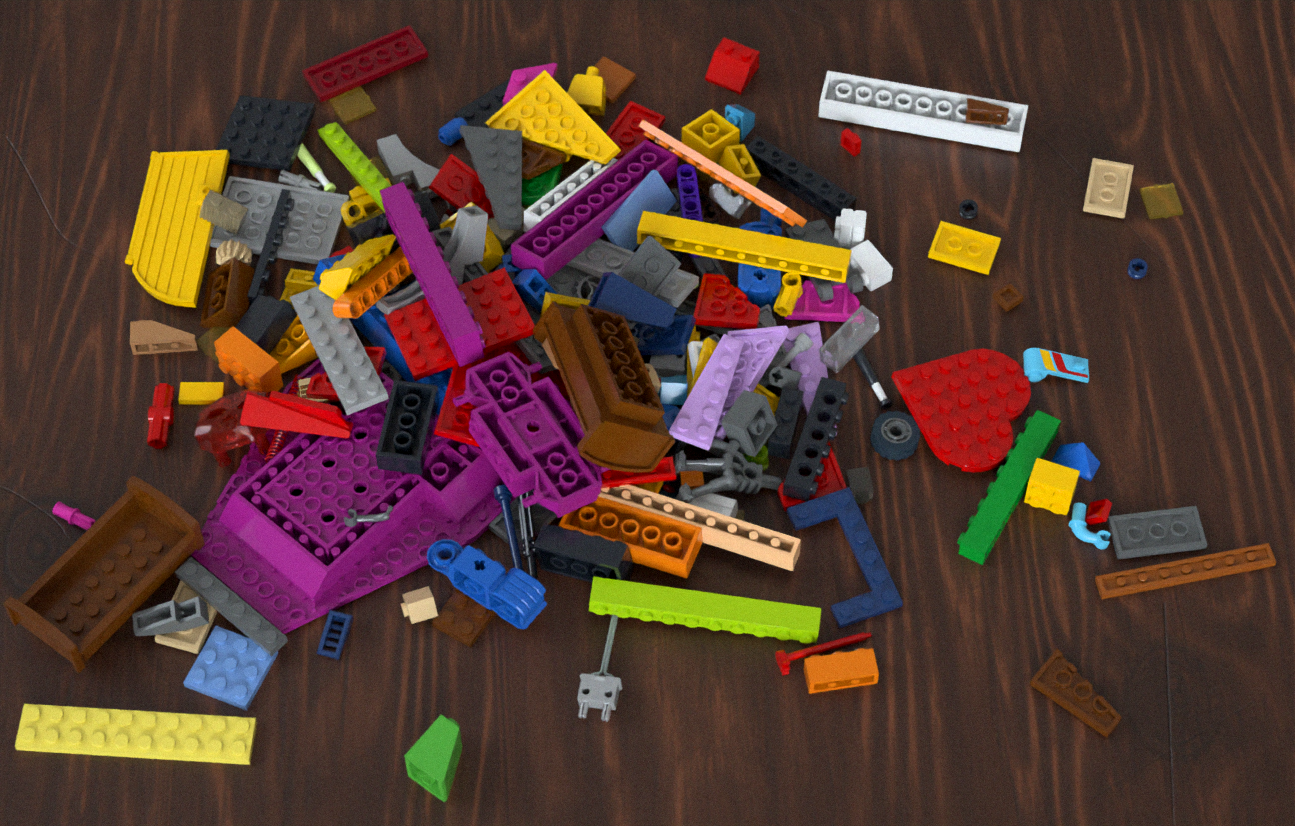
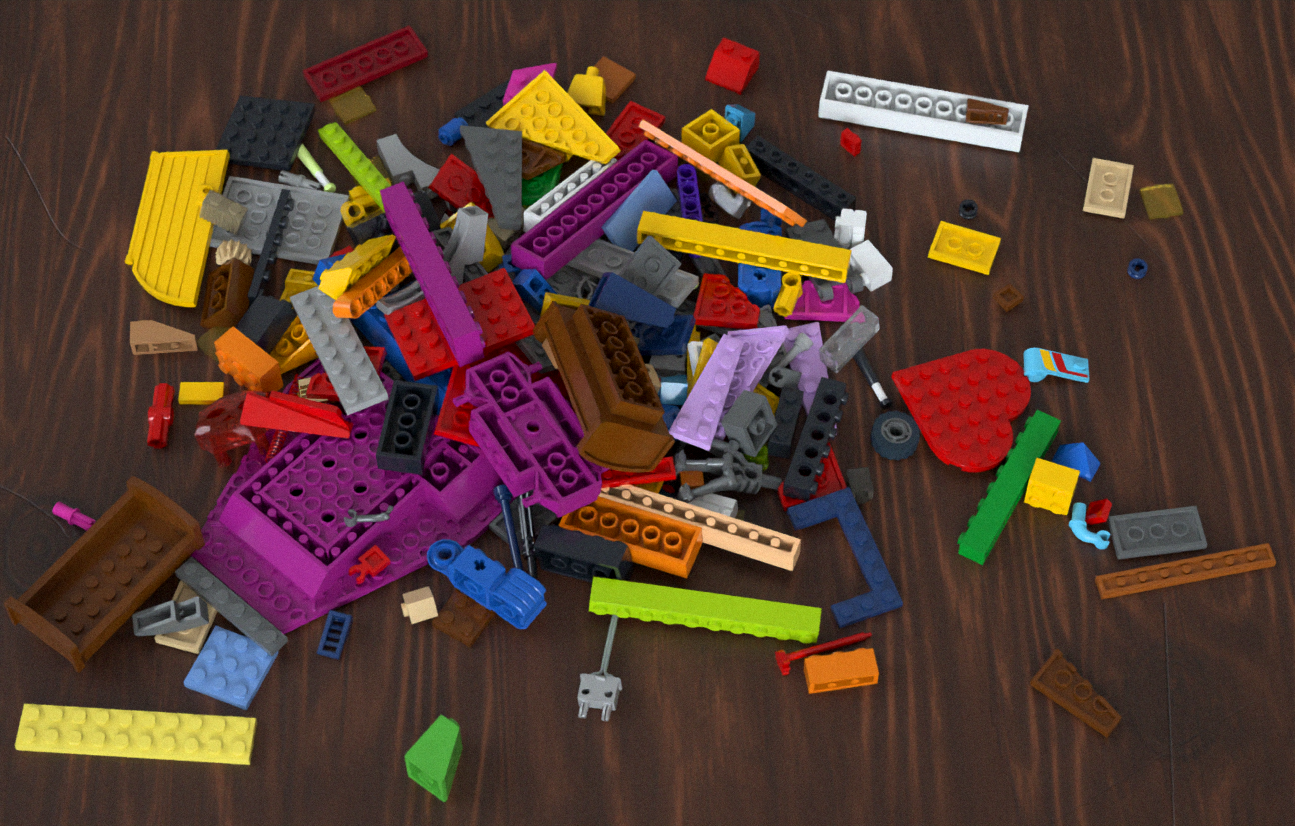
(370, 562): none -> red plate

